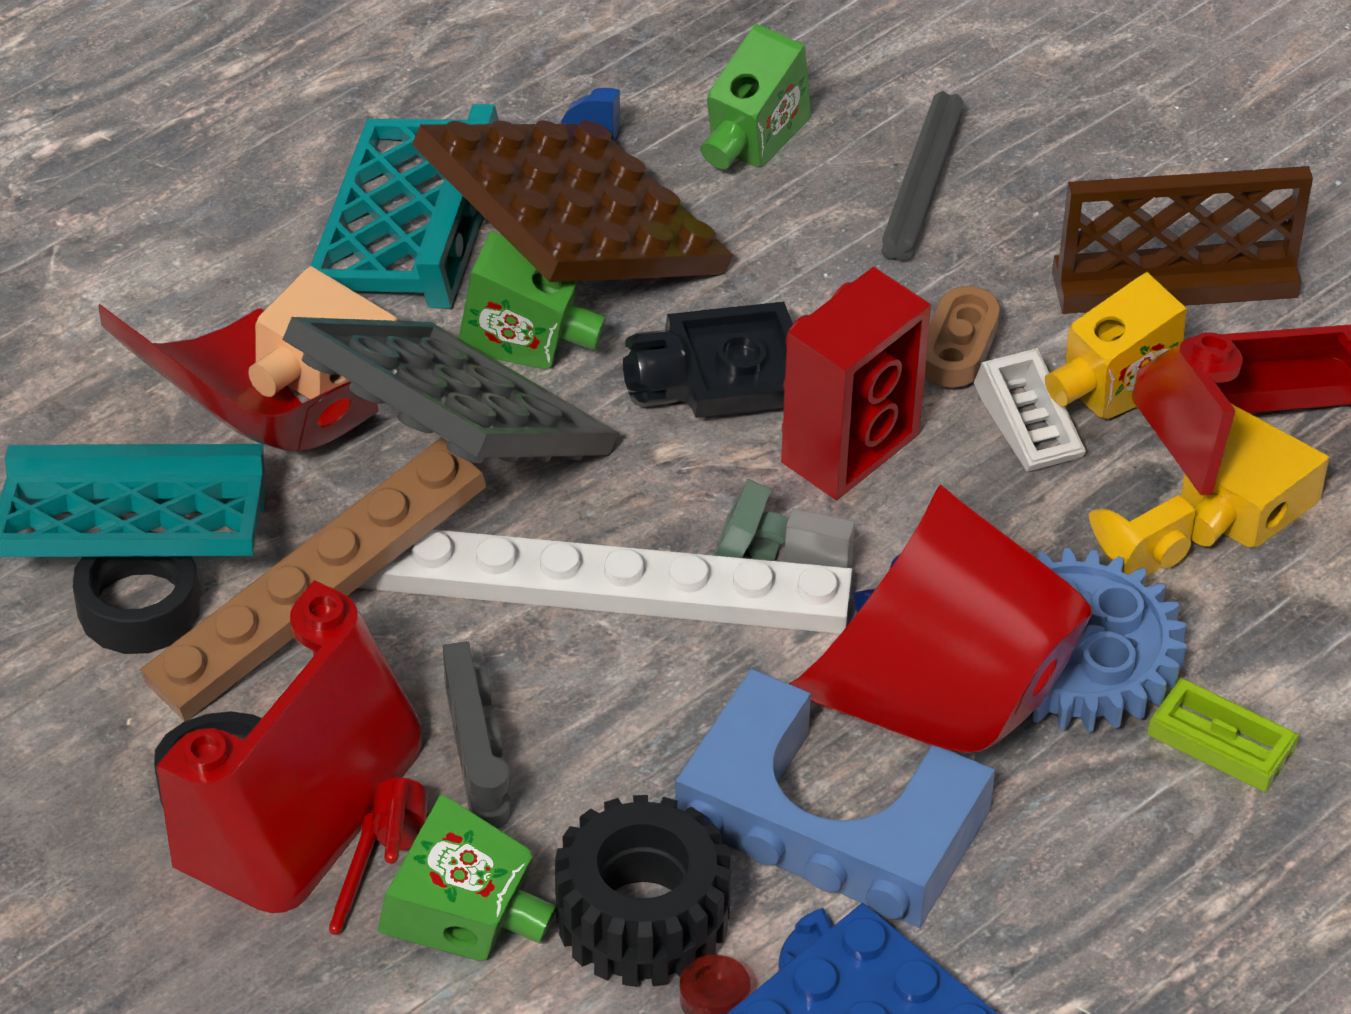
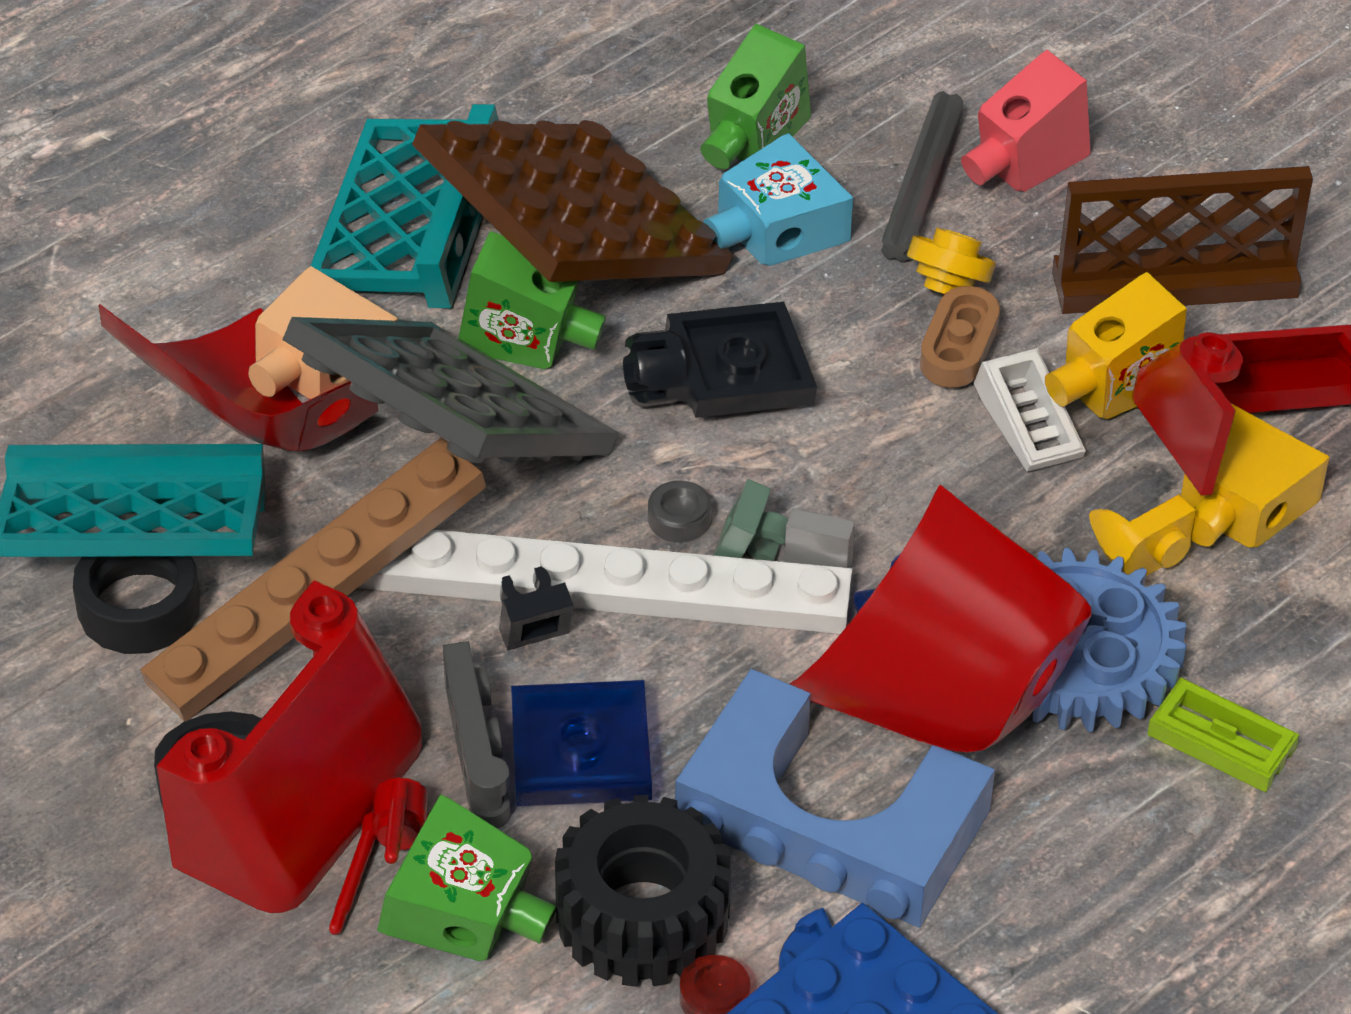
(535, 614): none -> black tile
(580, 742): none -> clear blue plate
(600, 107): blue tile -> none
(679, 511): none -> flat silver tile
(781, 205): none -> medium azure torso
(854, 382): red brick -> none
(950, 260): none -> yellow plate
(1032, 126): none -> coral torso

